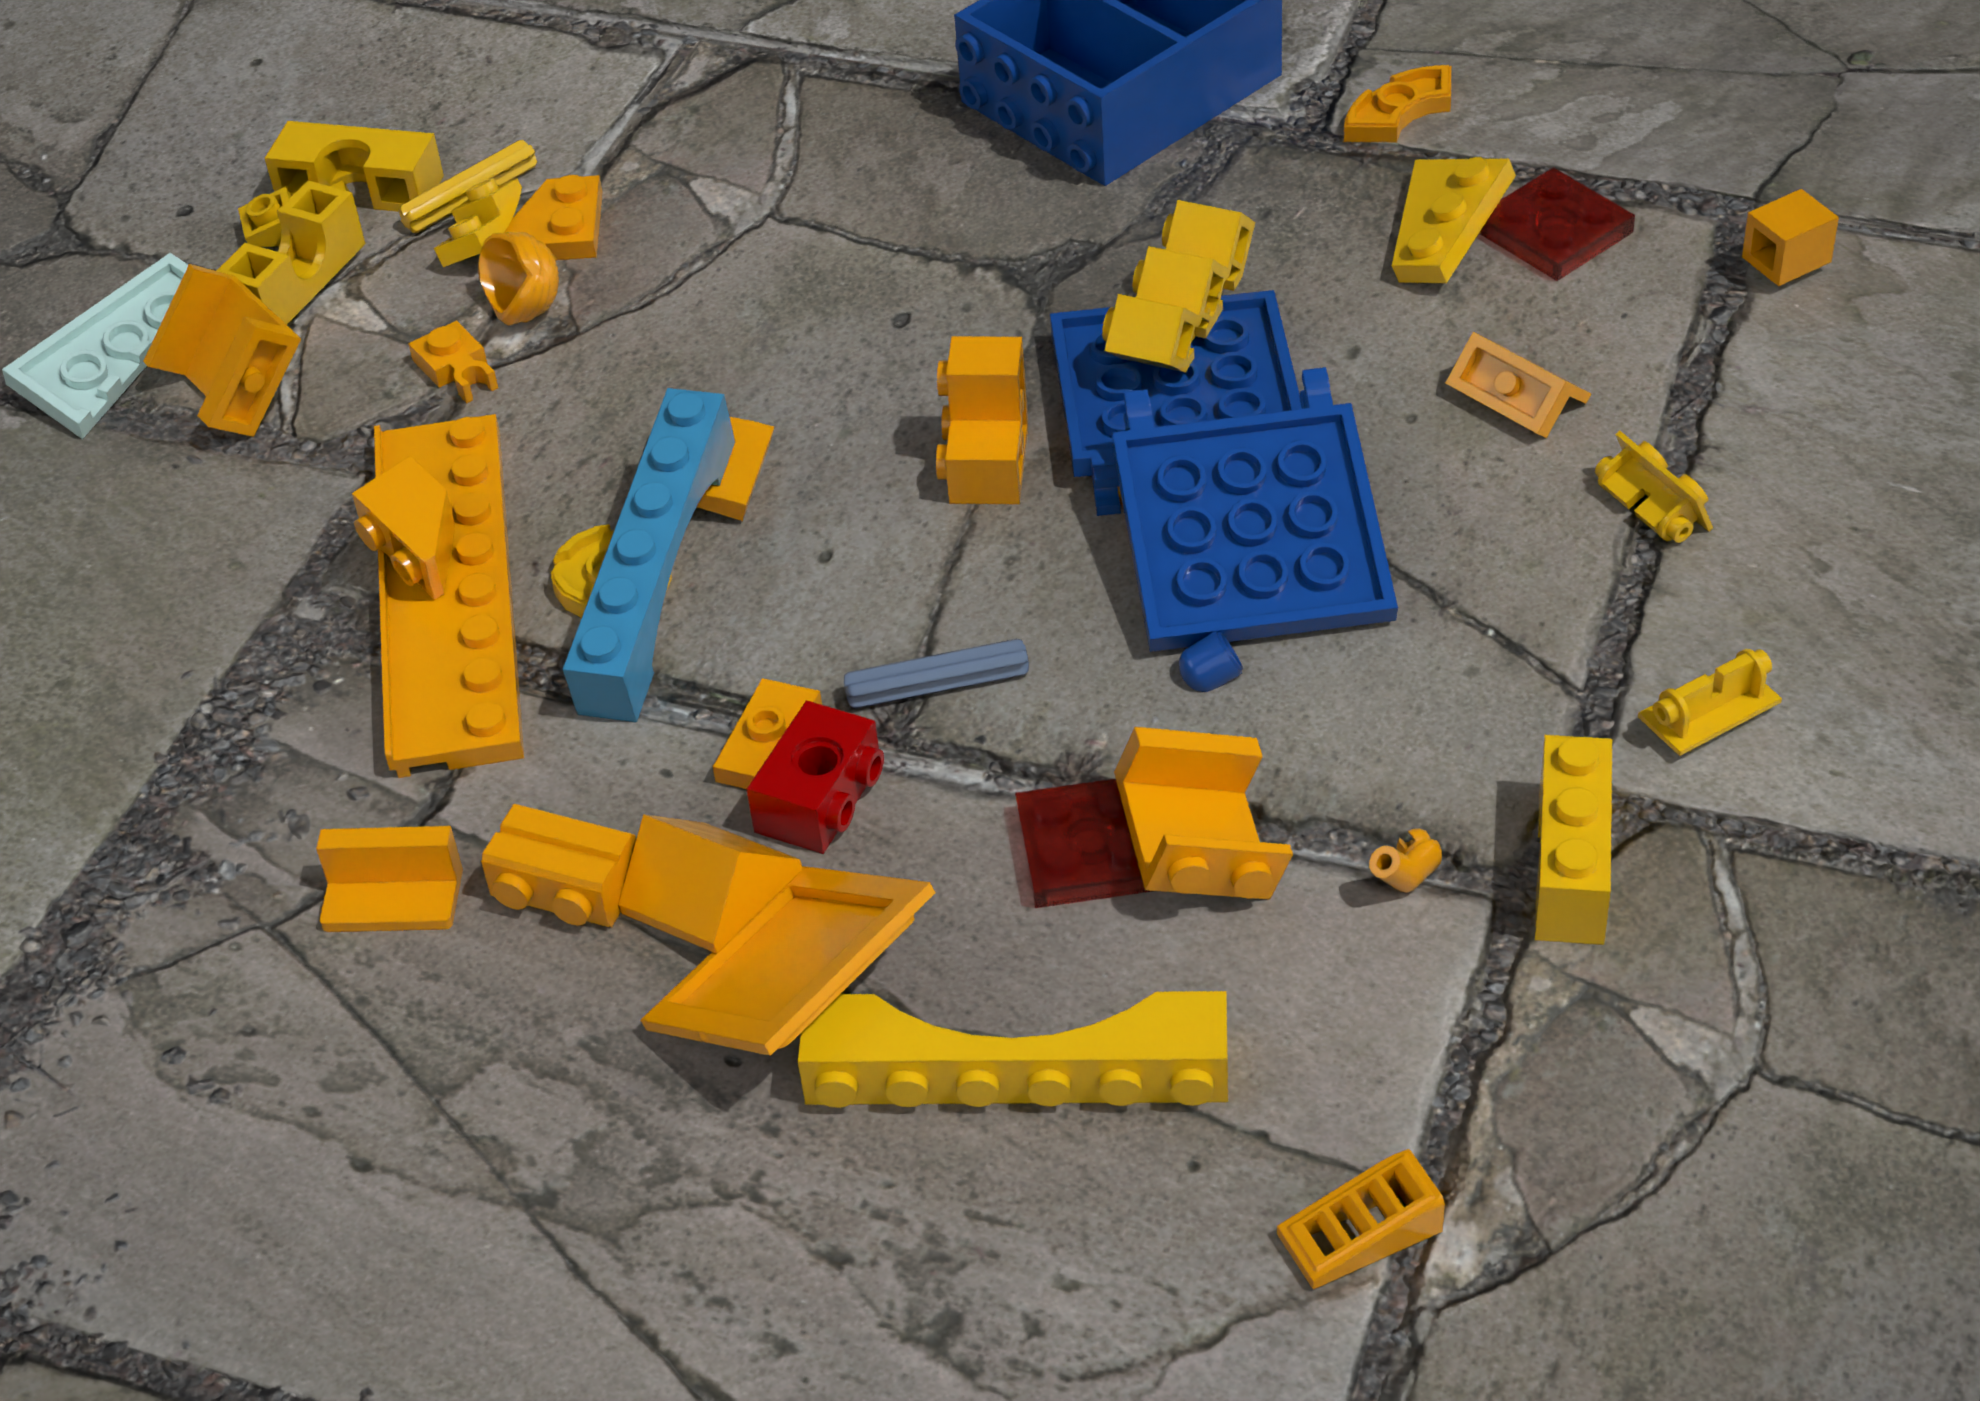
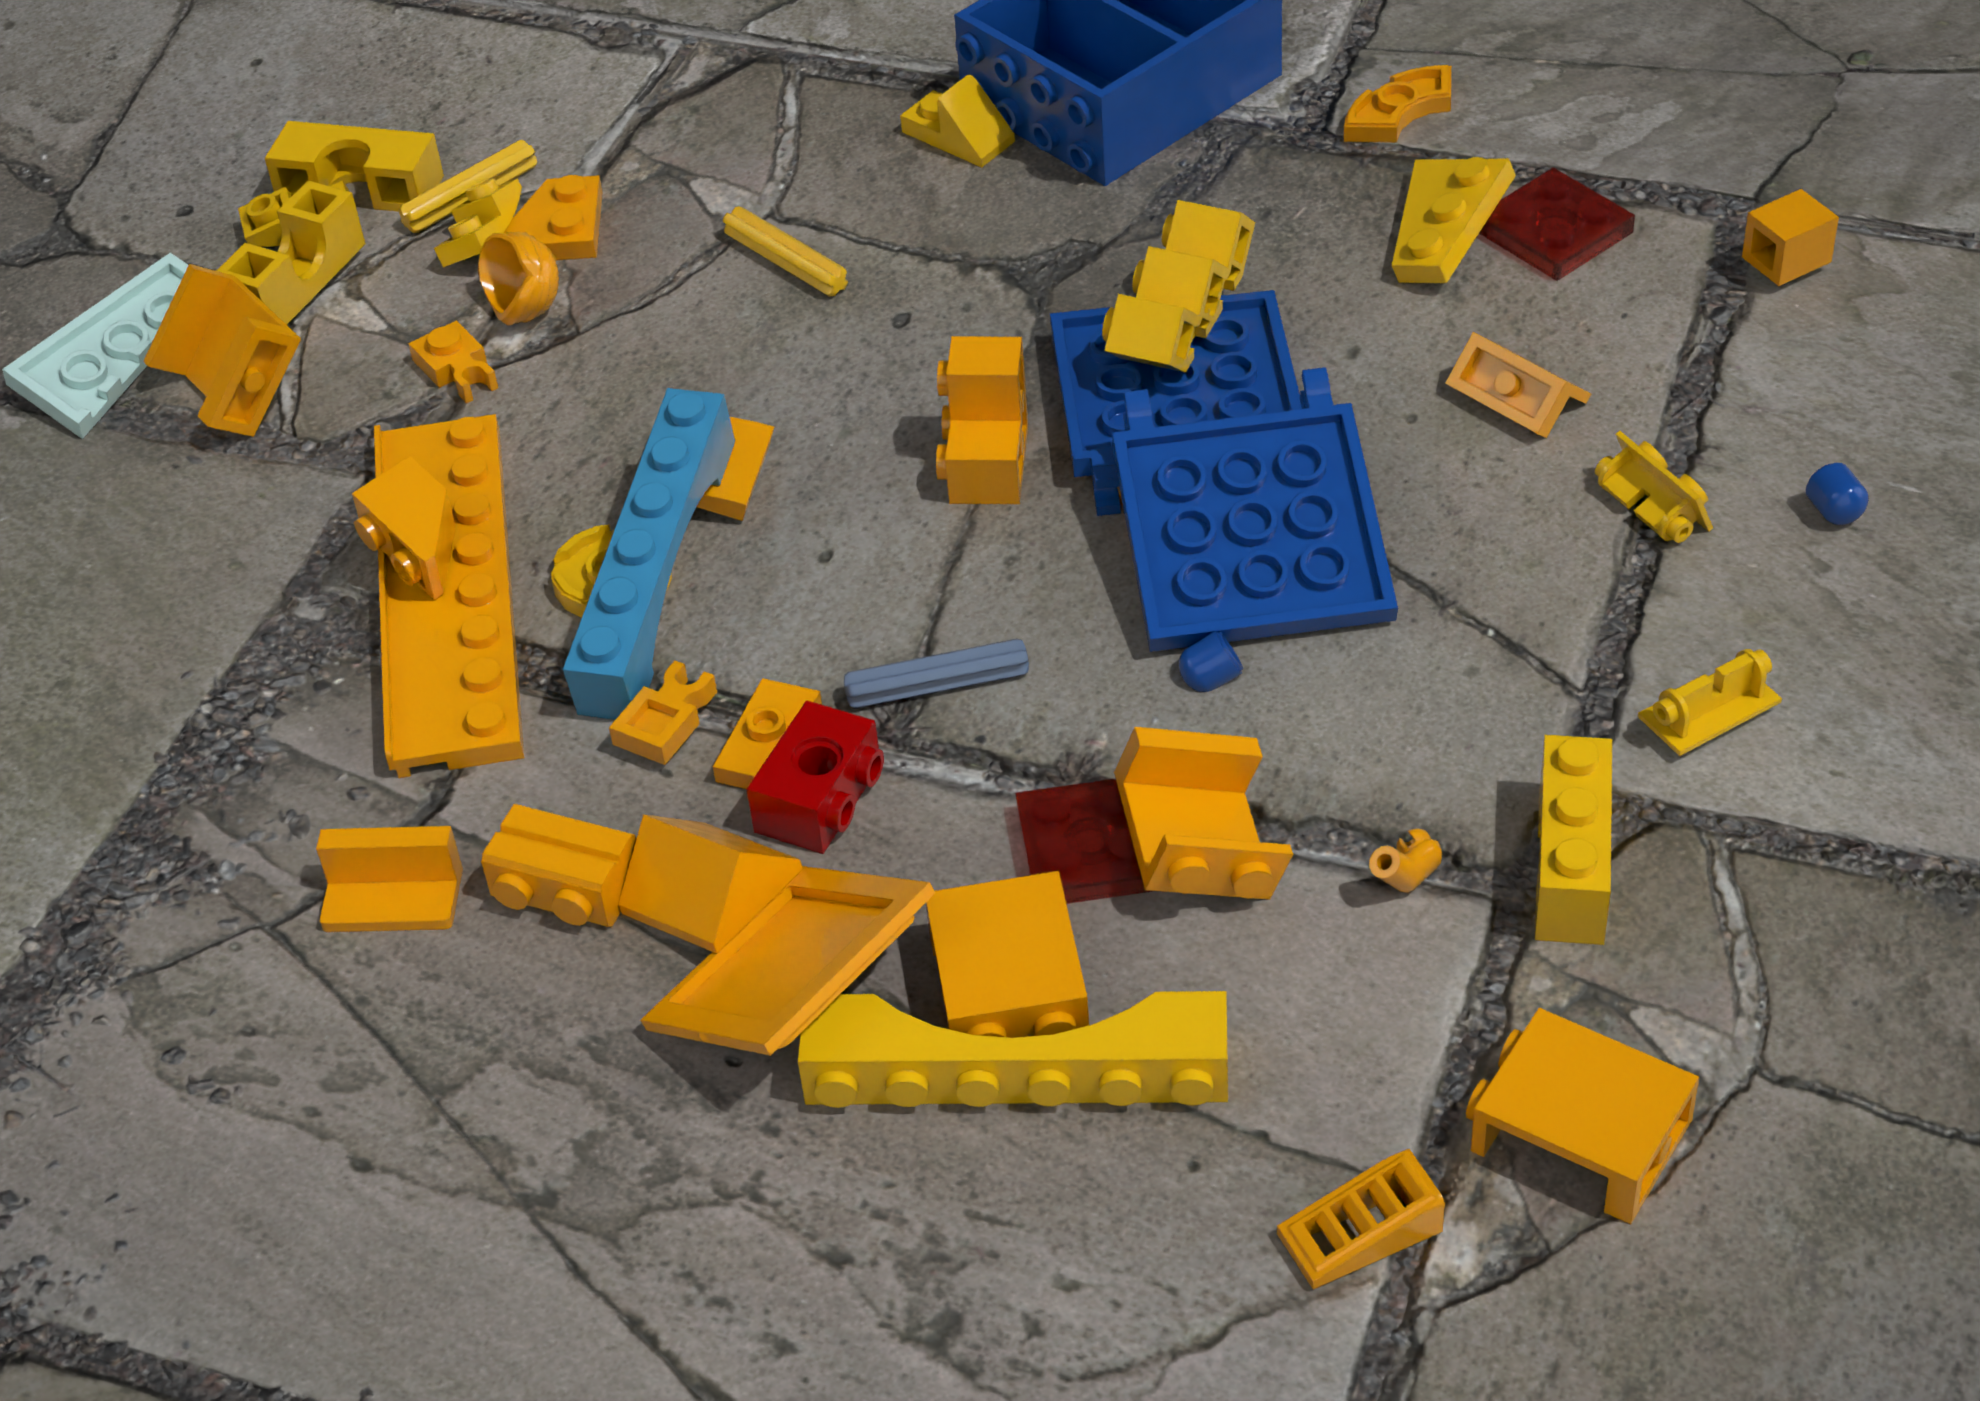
(662, 720): none -> light orange plate
(785, 251): none -> yellow axle
(960, 123): none -> yellow slope
(1008, 957): none -> light orange panel
(1587, 1104): none -> light orange panel
(1837, 494): none -> blue piece

